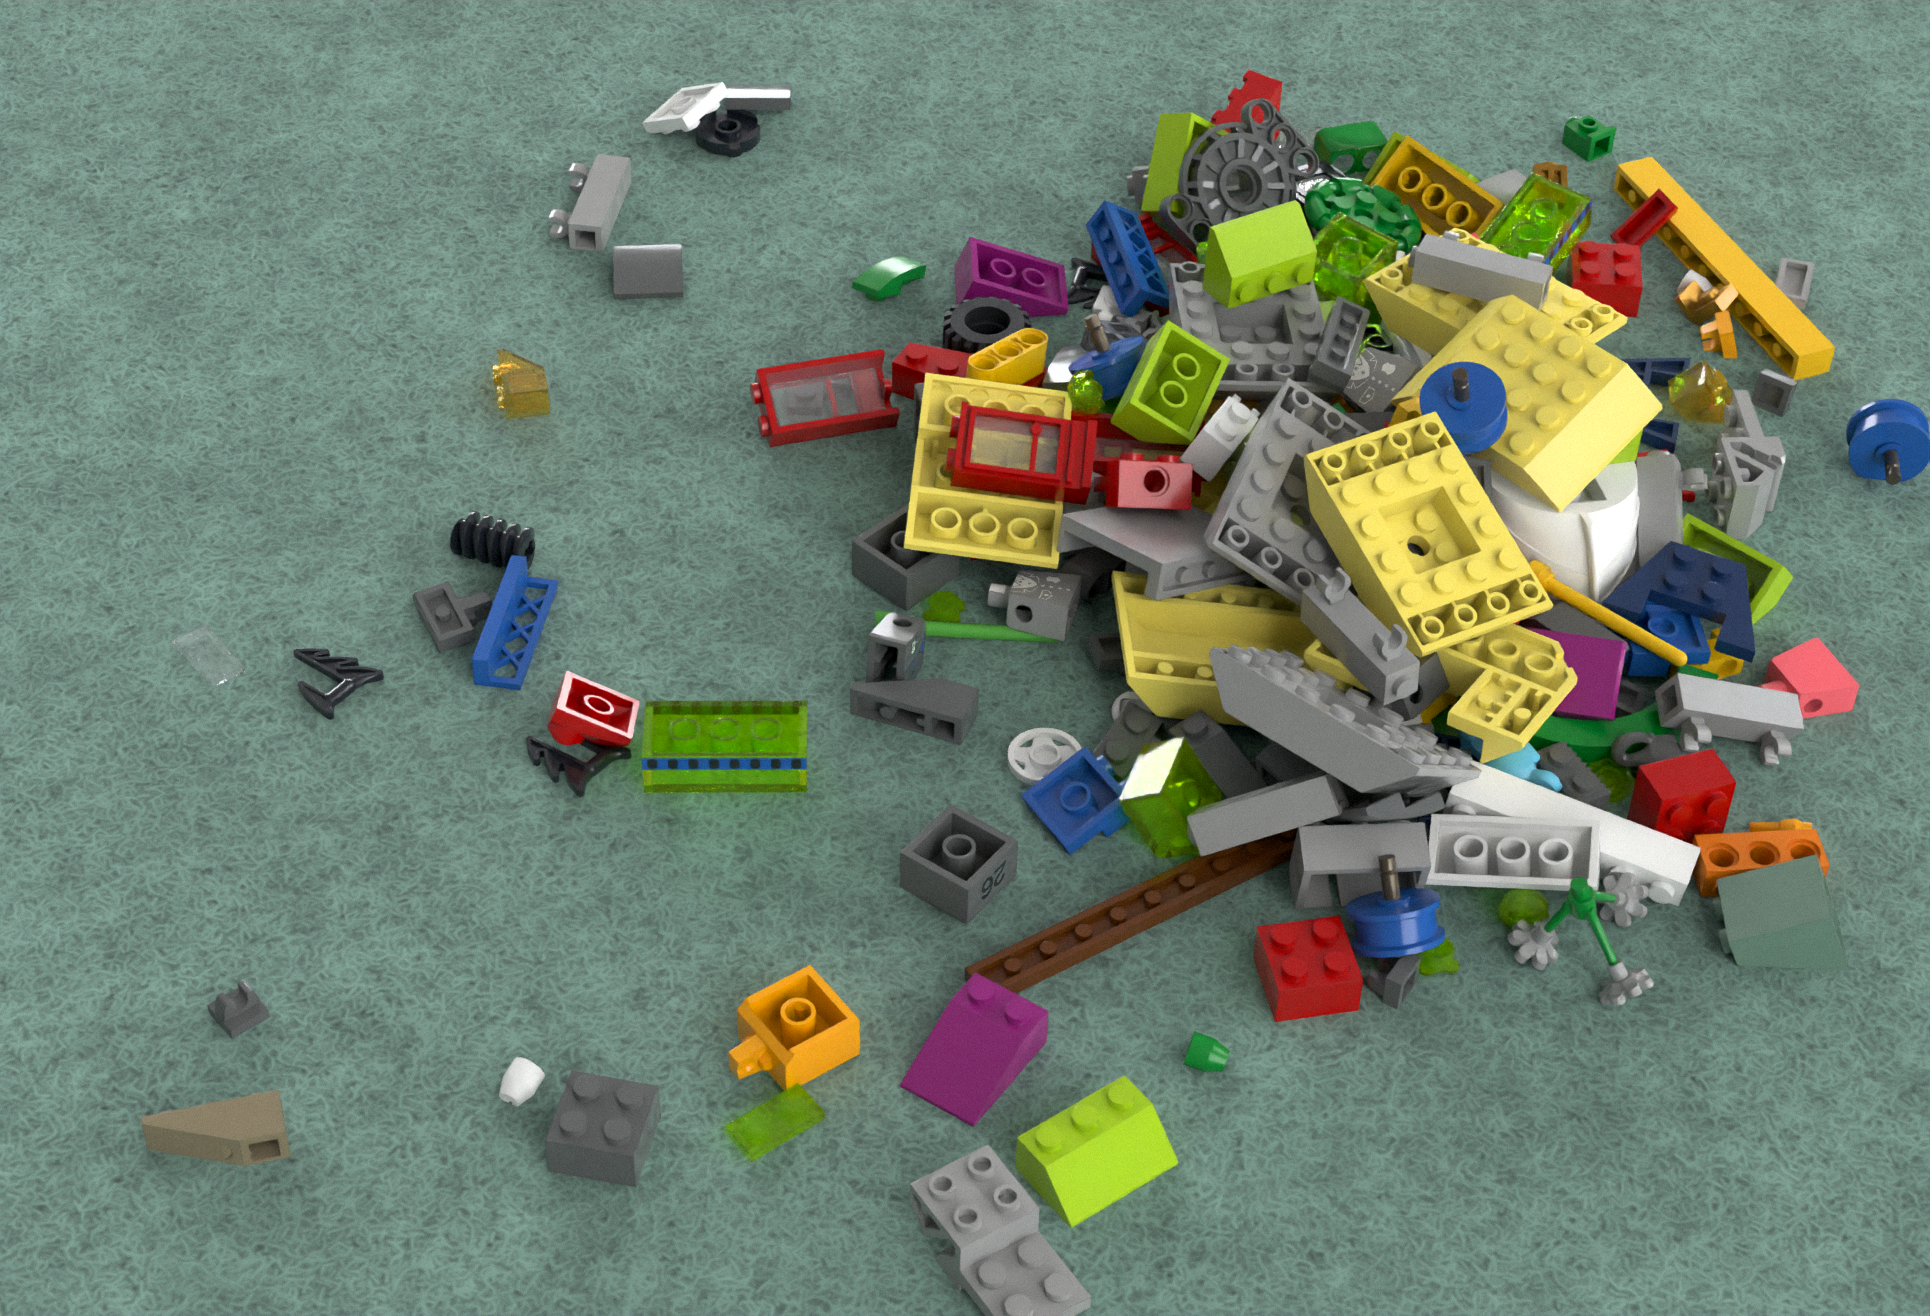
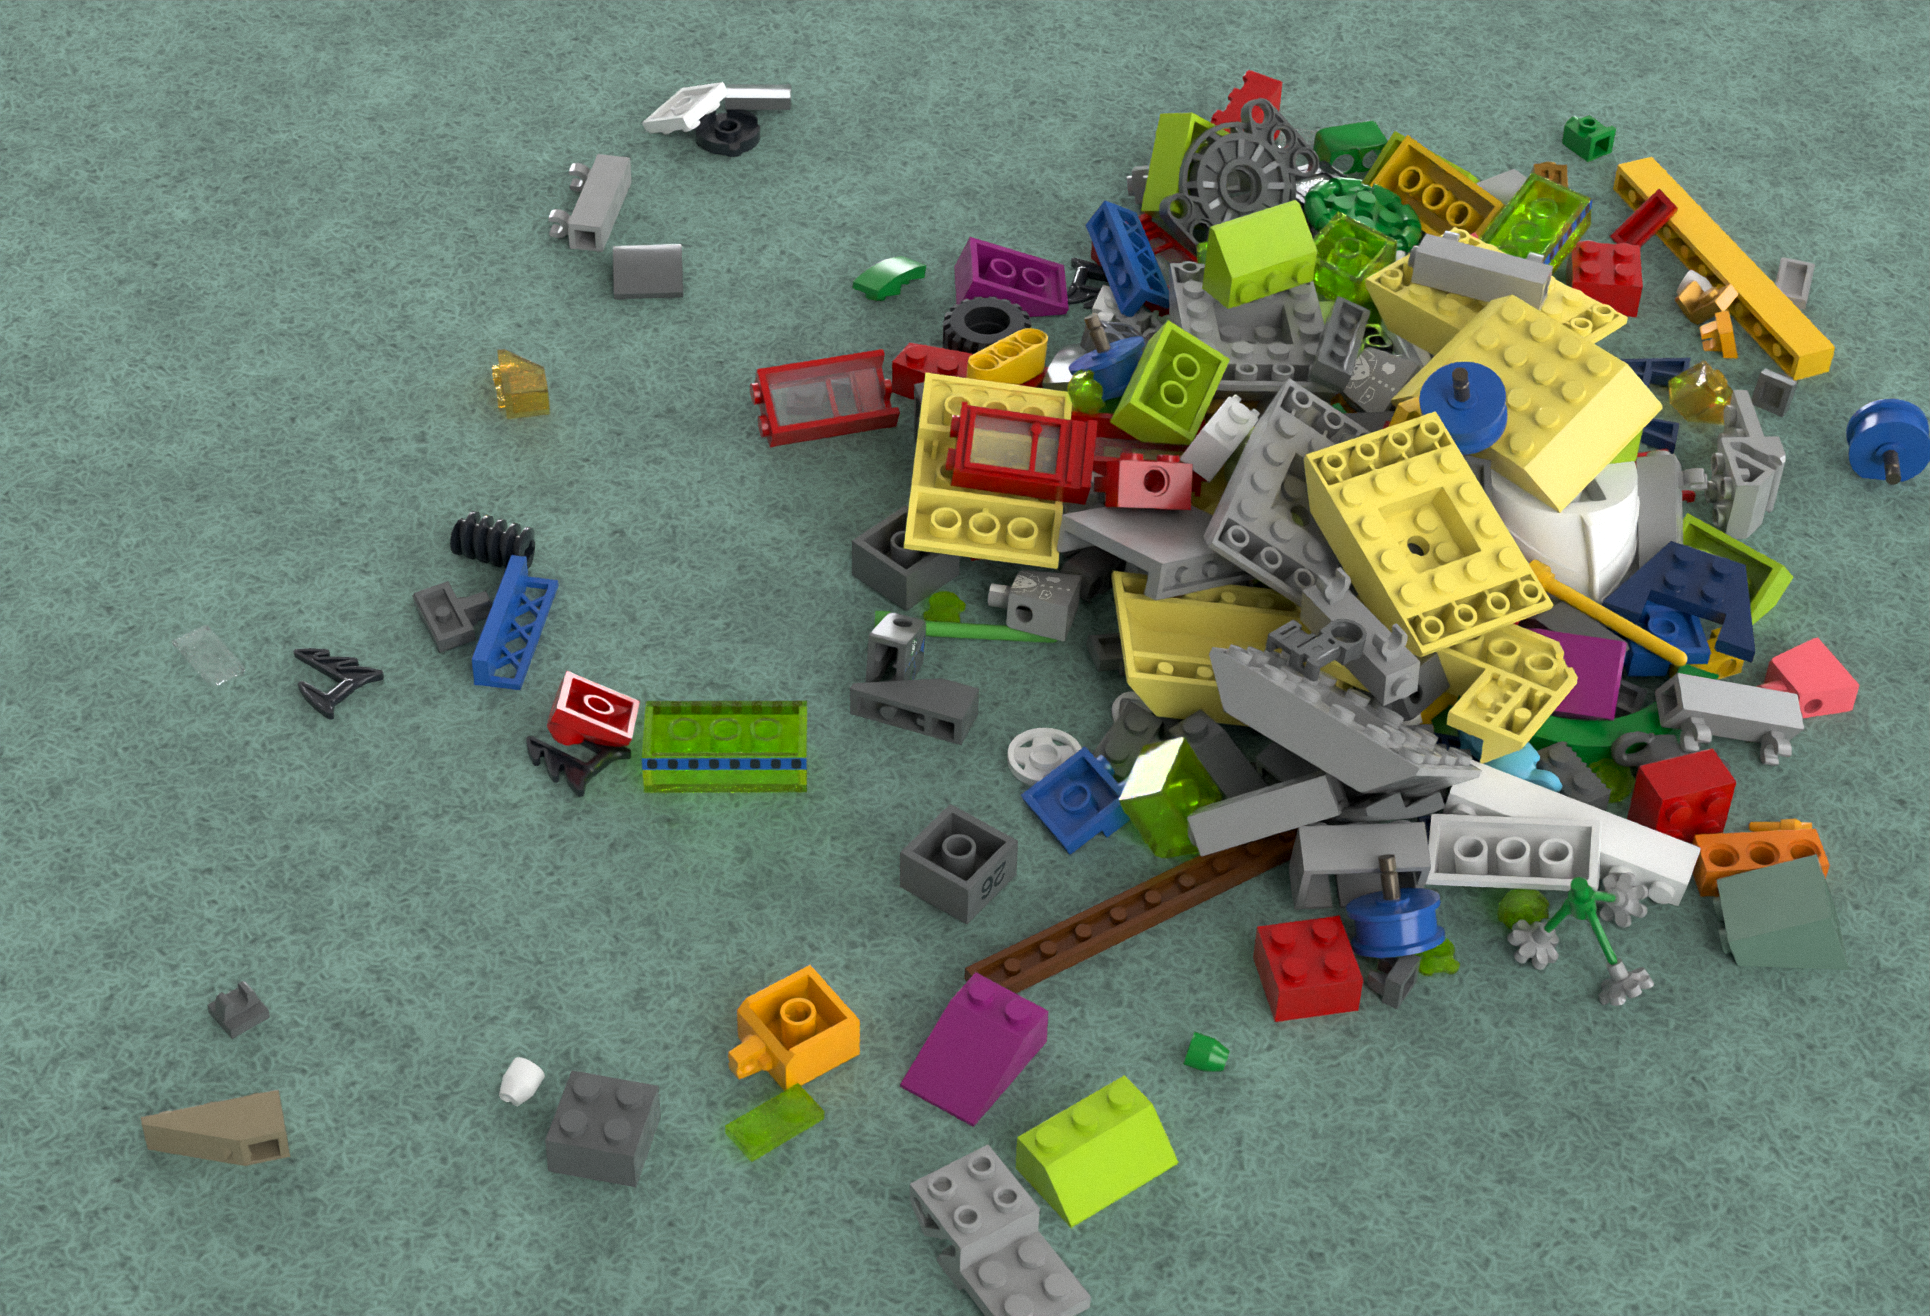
(1320, 650): none -> dark grey piece

